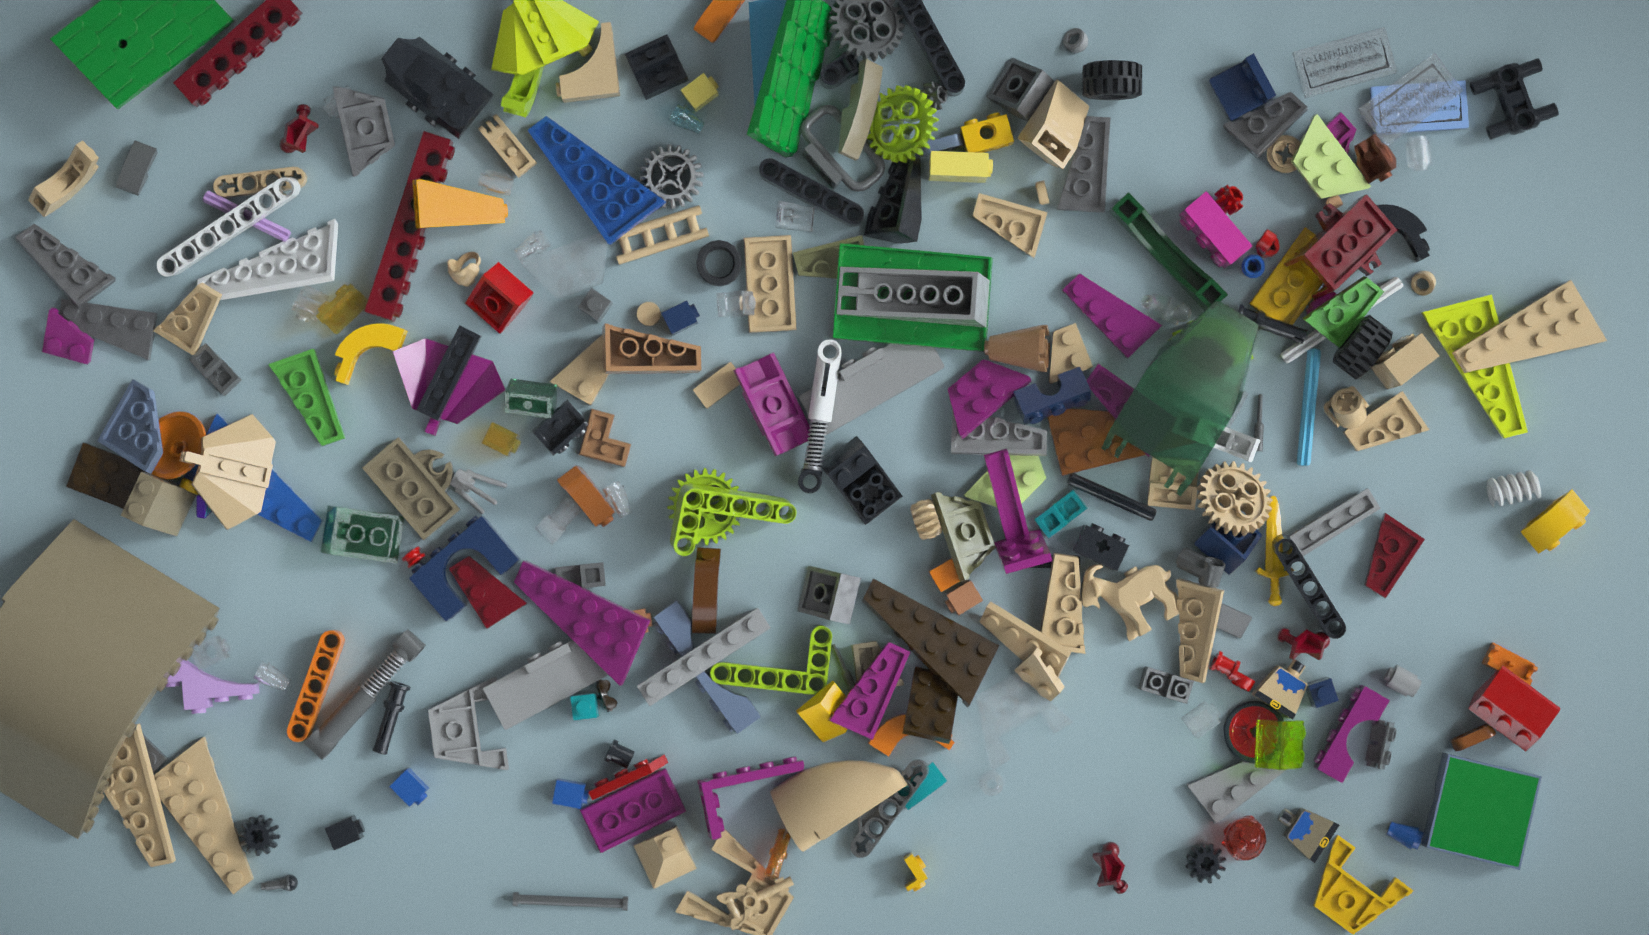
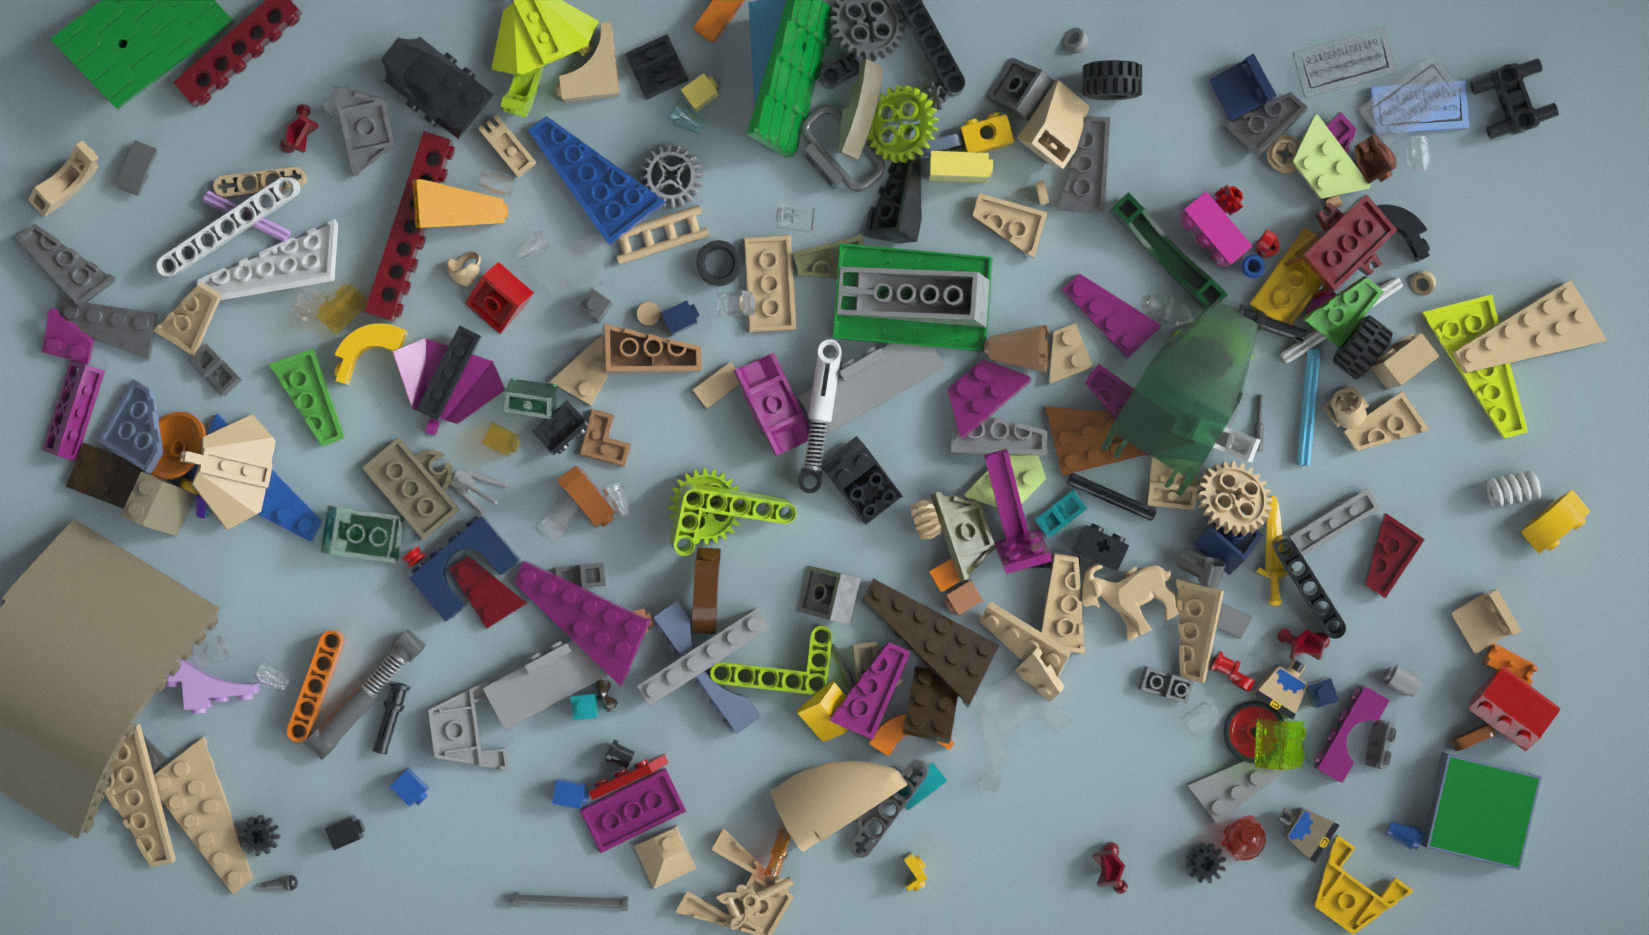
(75, 411): none -> magenta fence
(720, 779): magenta bracket -> none
(805, 182): black beam -> none
(1035, 406): dark blue arch -> none
(1485, 620): none -> tan bracket

